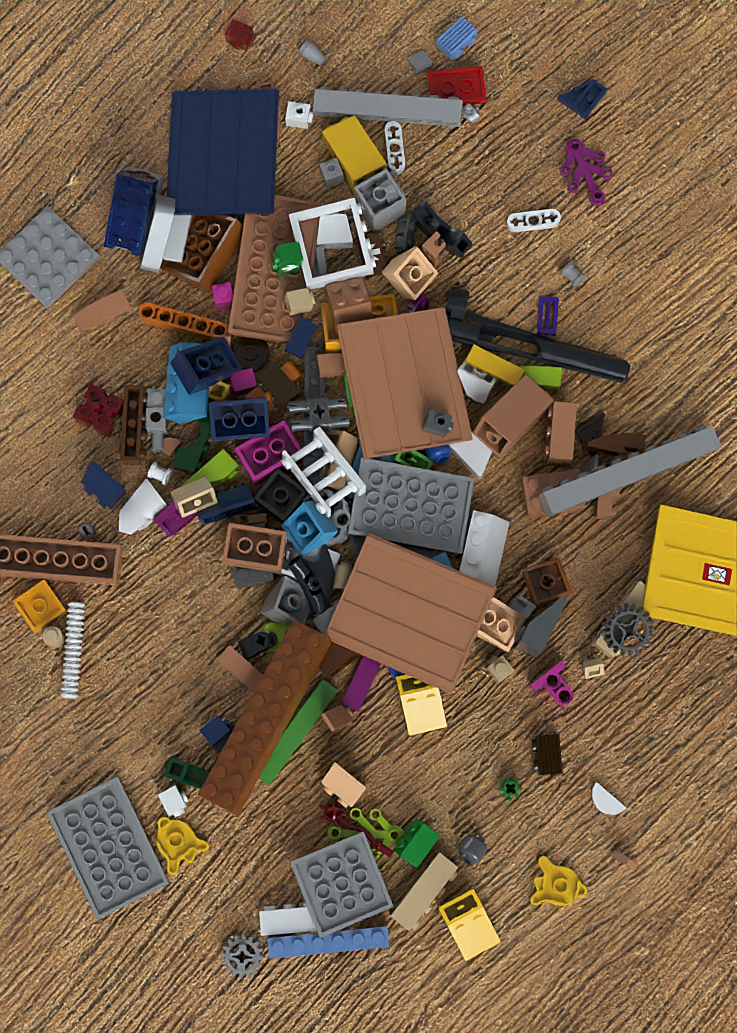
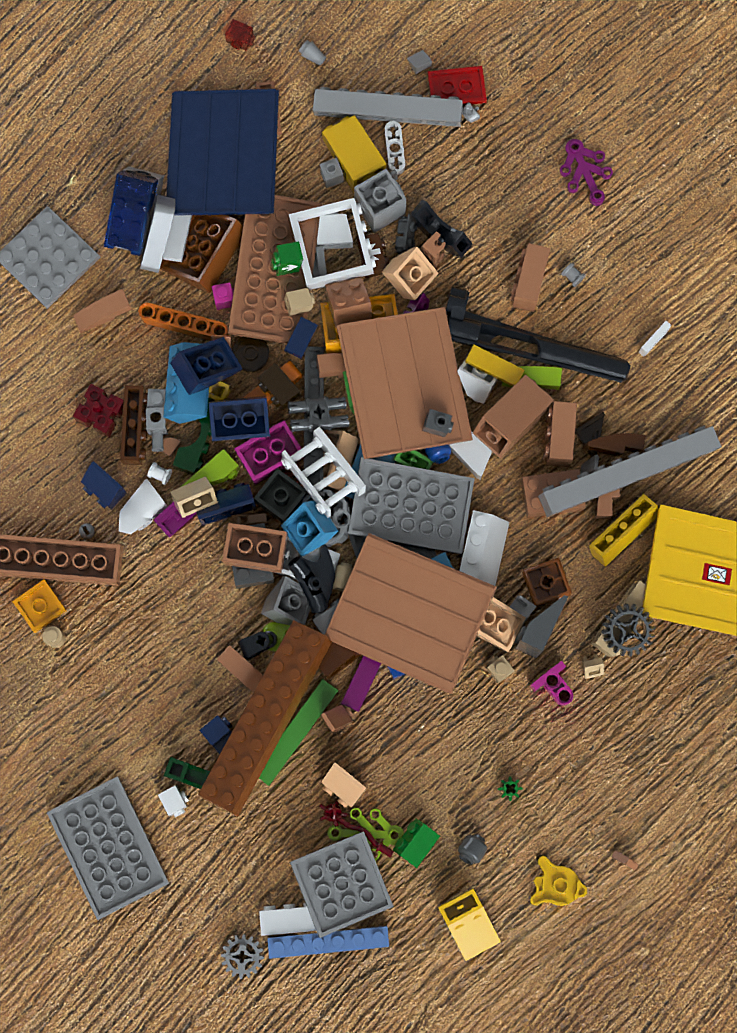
(72, 650): white piece -> none
(177, 842): yellow tile -> none
(243, 382): dark pink brick -> none
(299, 115): white brick -> none
(420, 705): yellow slope -> none
(424, 891): tan brick -> none
(456, 38): medium blue brick -> none
(529, 277): none -> nougat brick
(546, 331): dark purple tile -> none
(547, 223): white beam -> none
(548, 754): dark brown brick -> none
(583, 98): dark blue wing -> none
(605, 801): white tile -> none
(624, 530): none -> yellow brick
(655, 338): none -> white tile

